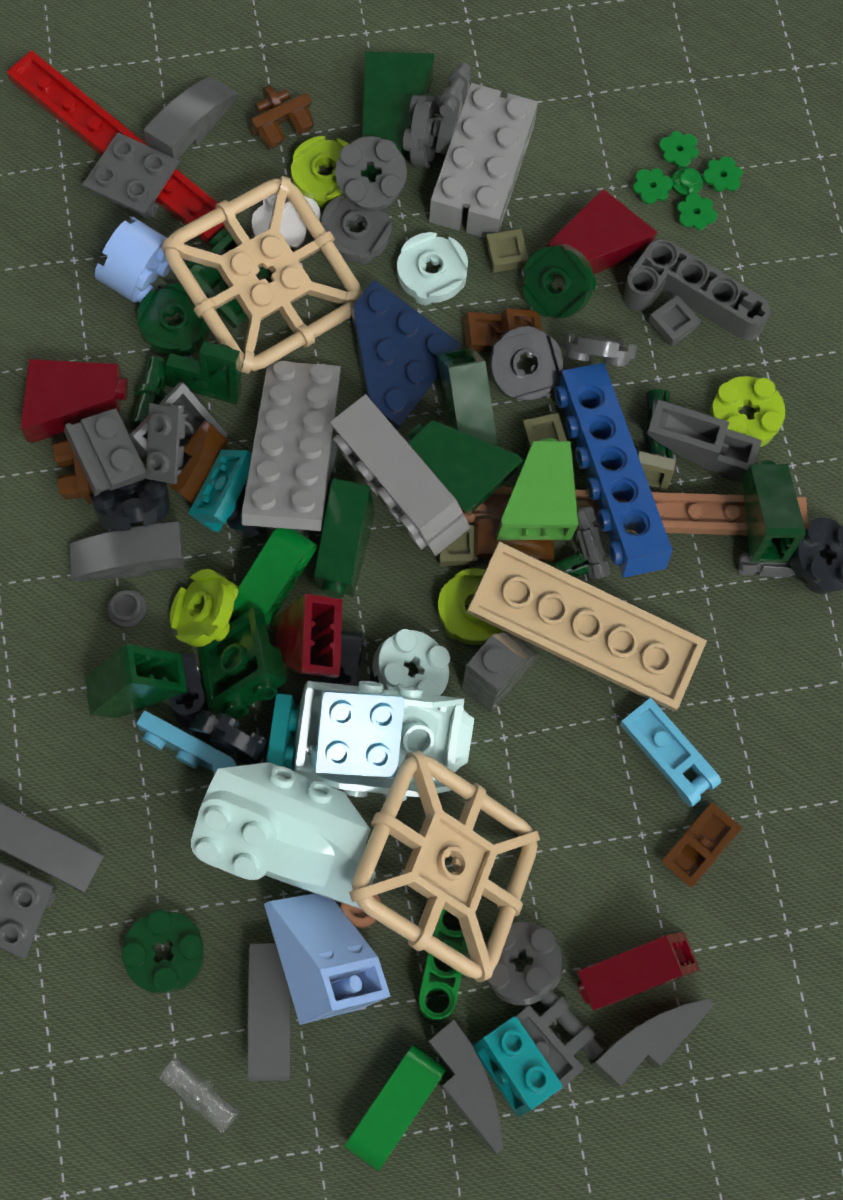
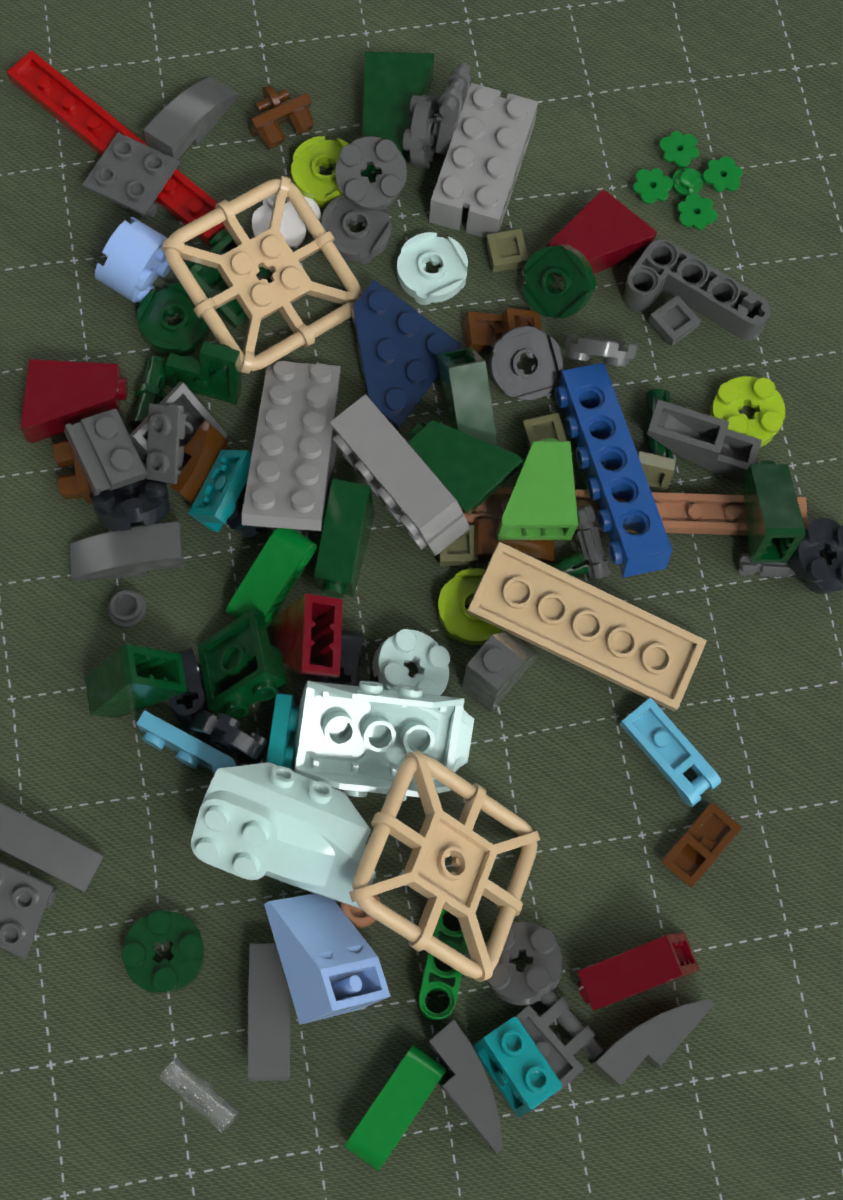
(216, 597): lime plate -> none
(358, 734): bracket -> none

